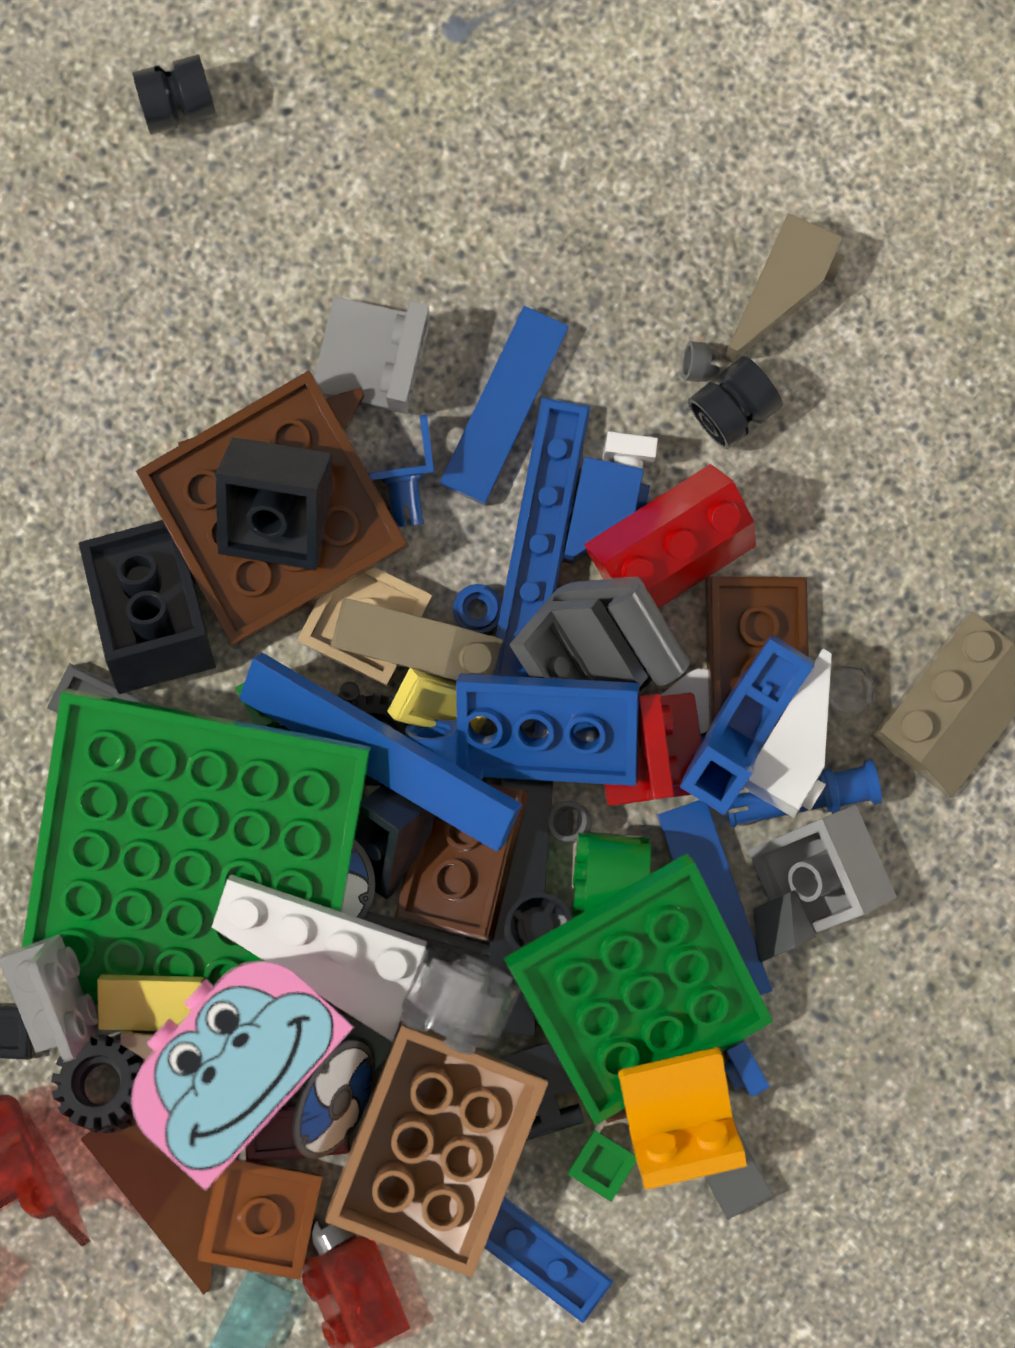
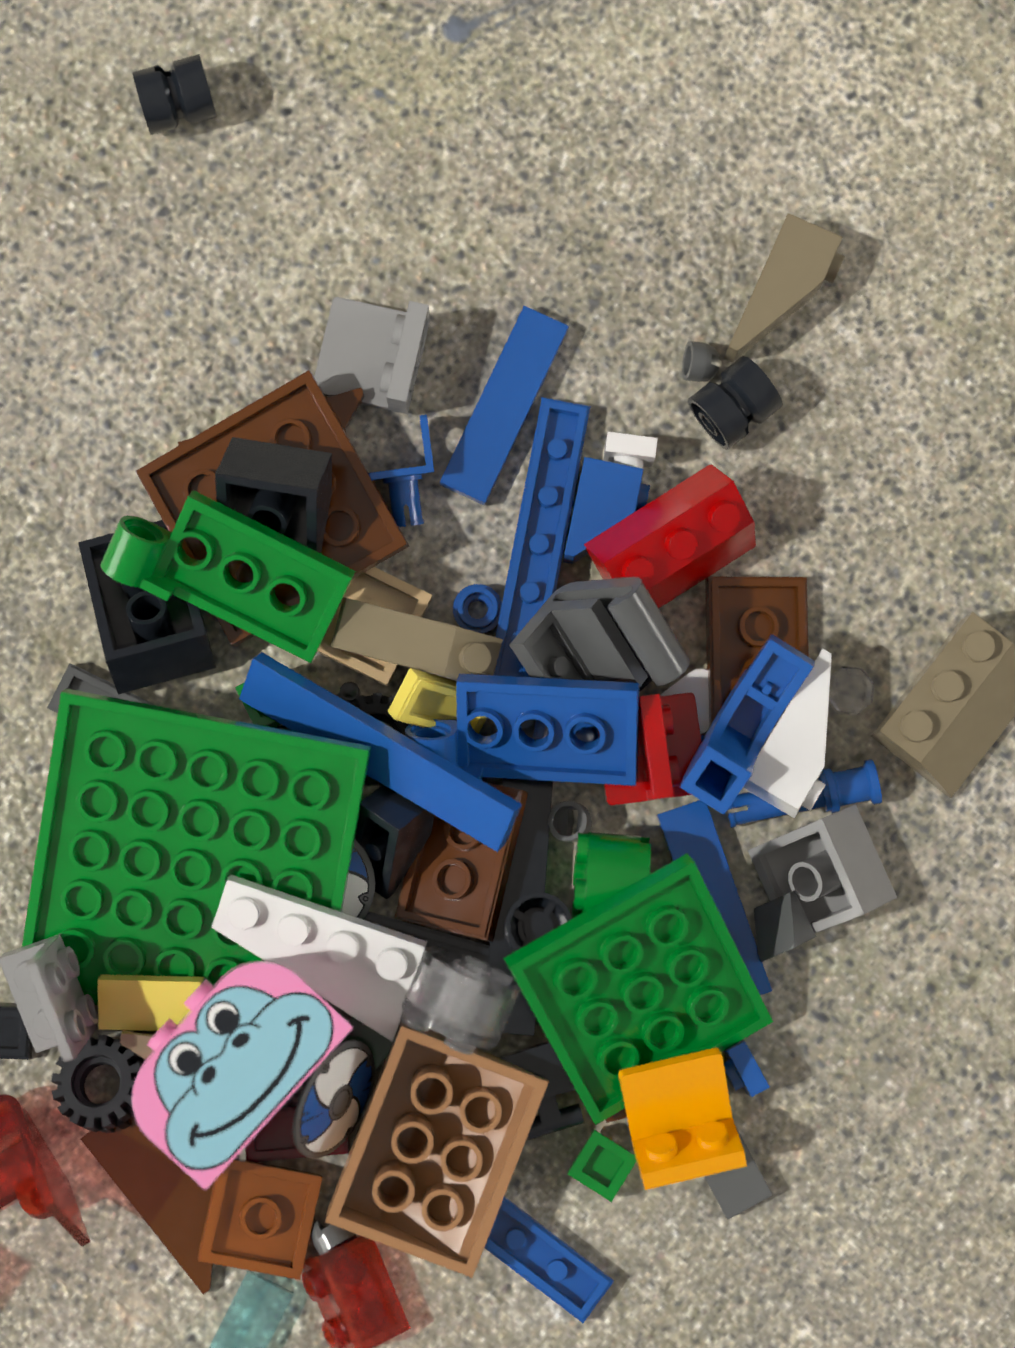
(156, 562): none -> green hinge

